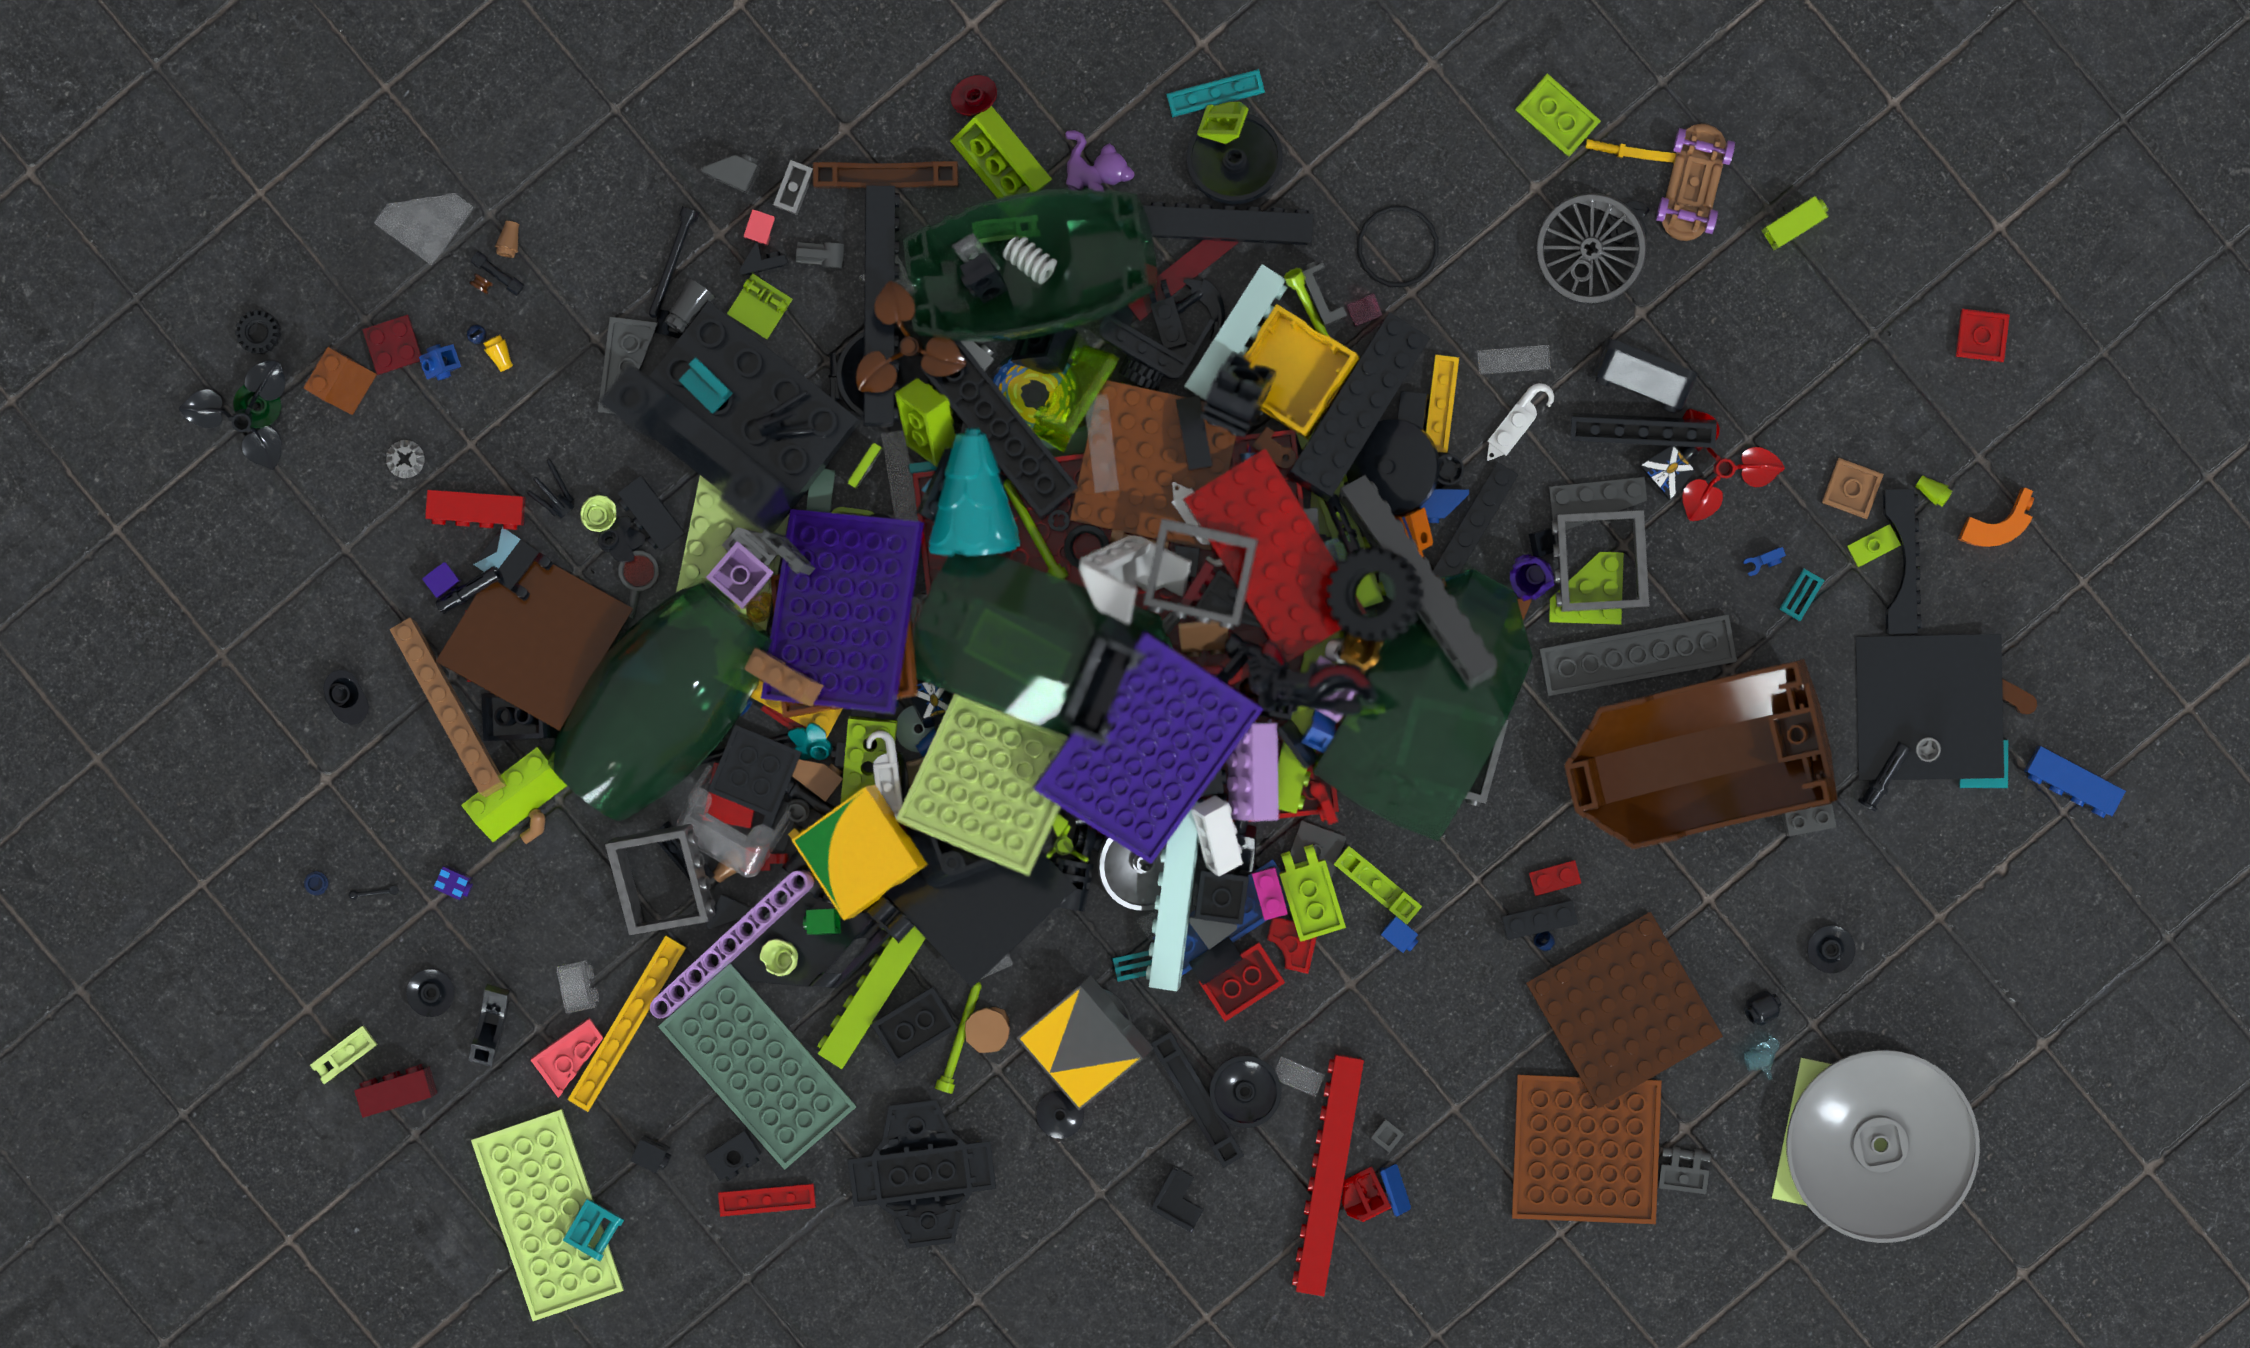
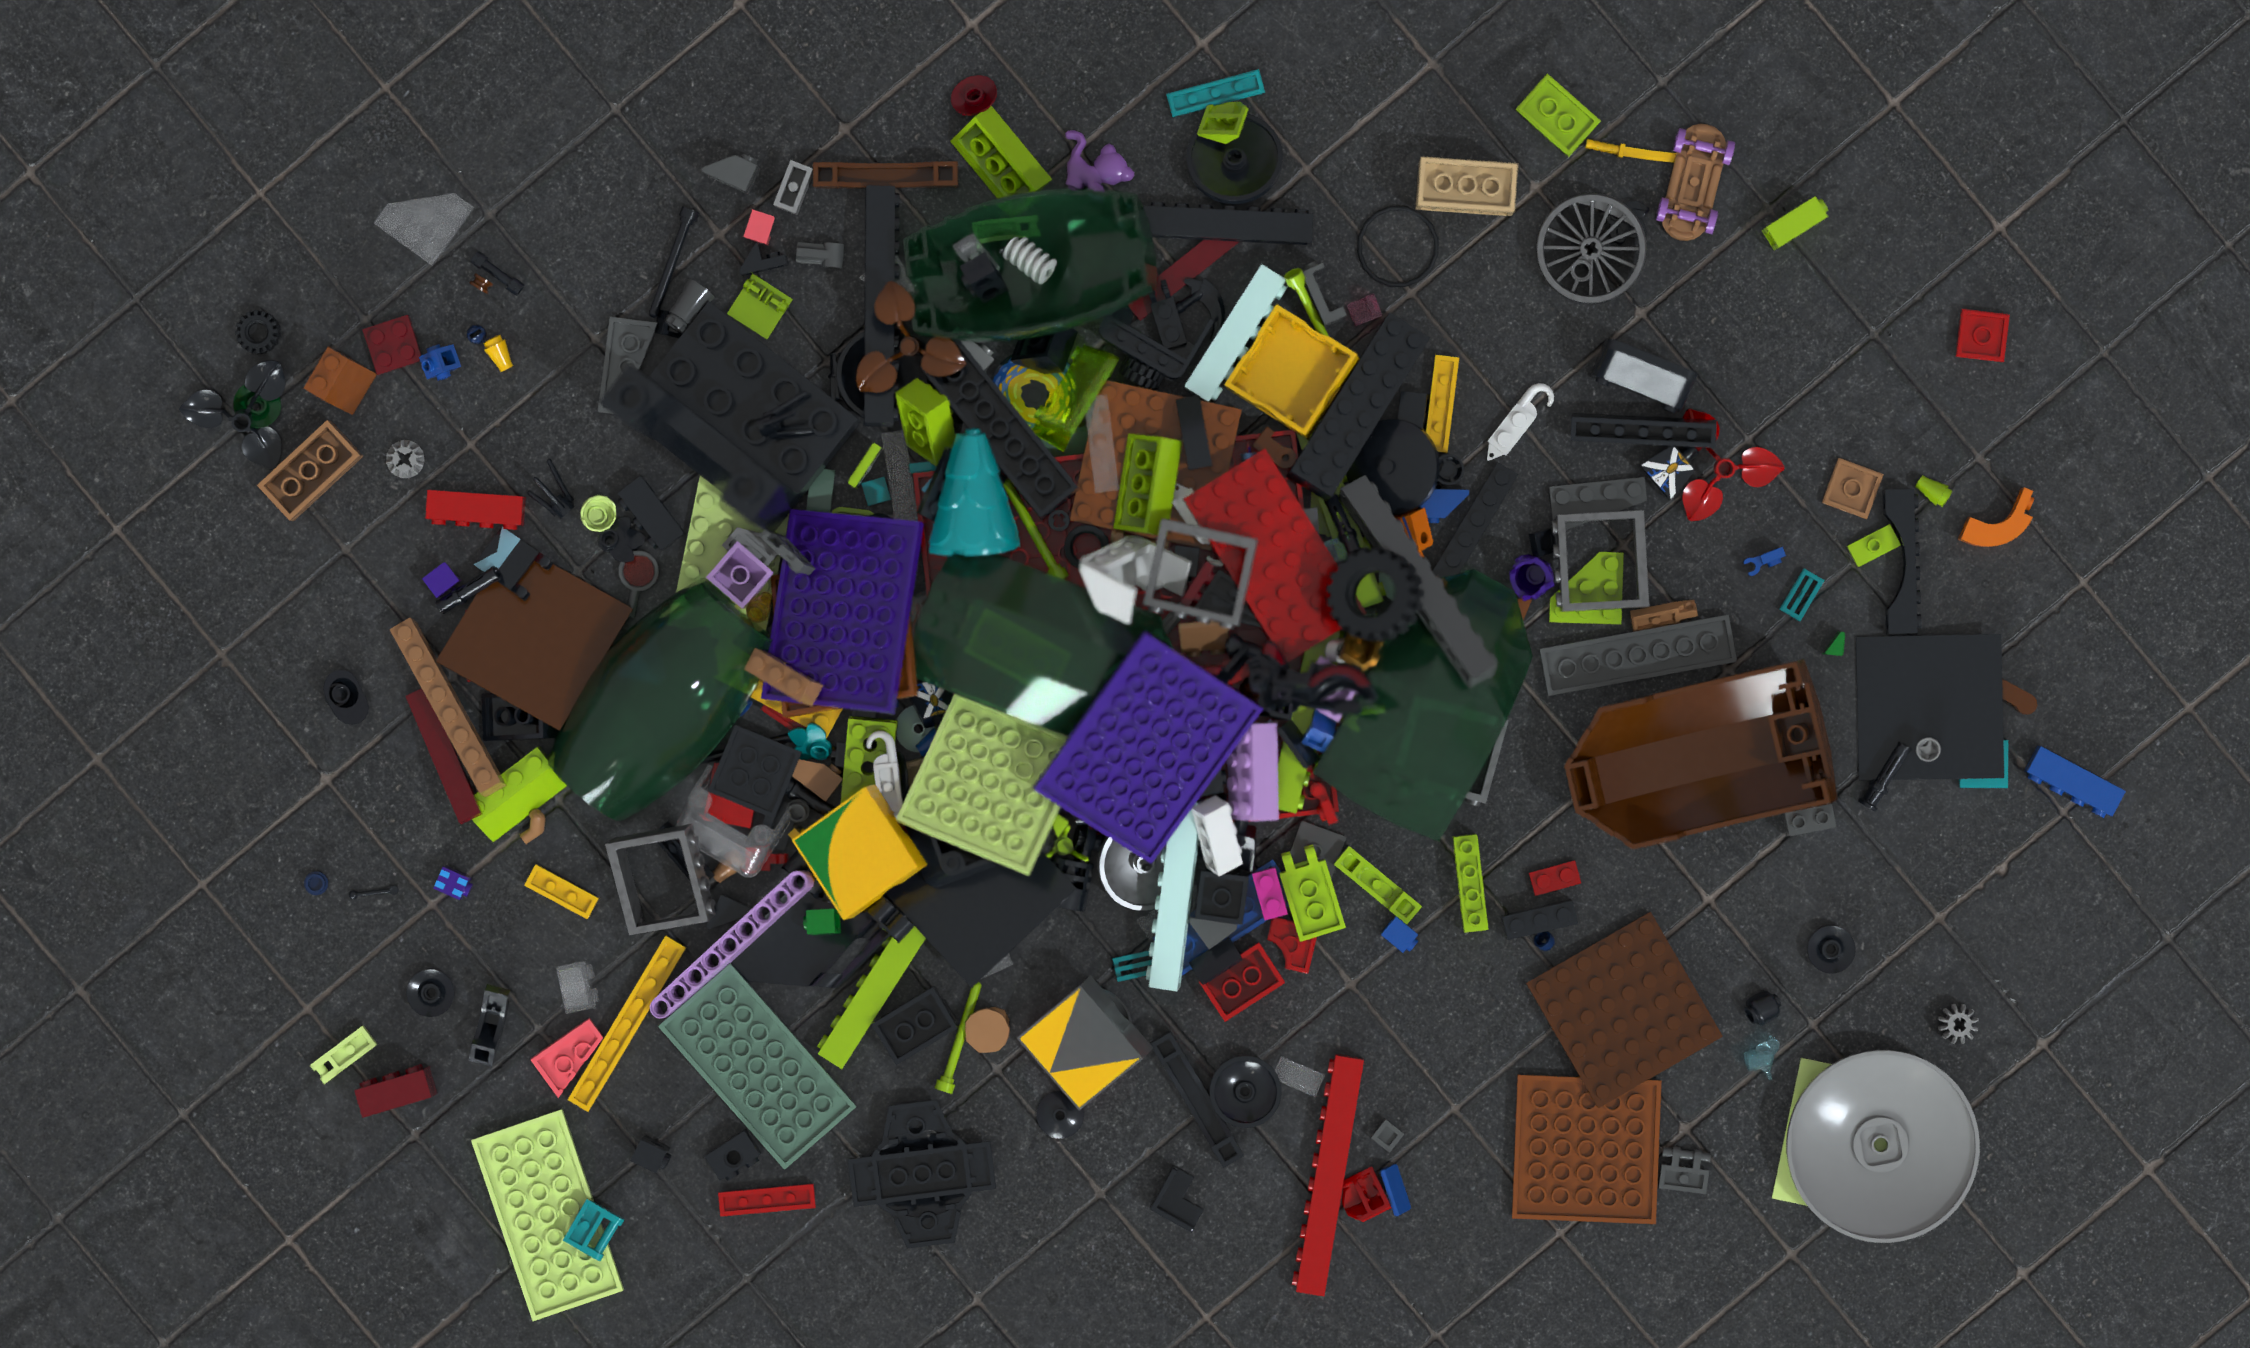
(310, 470): none -> medium nougat brick
(444, 758): none -> dark red tile
(508, 240): medium nougat cone -> none
(561, 891): none -> yellow plate
(705, 386): teal panel -> none
(779, 957): yellowish green hair -> none
(876, 491): none -> teal tile
(1097, 685): black windscreen -> none
(1147, 483): none -> lime slope
(1237, 395): black piece -> none
(1466, 186): none -> tan brick
(1470, 883): none -> lime brick
(1513, 359): clear tile -> none
(1662, 615): none -> medium nougat hinge
(1836, 646): none -> green slope
(1966, 1023): none -> light grey gear

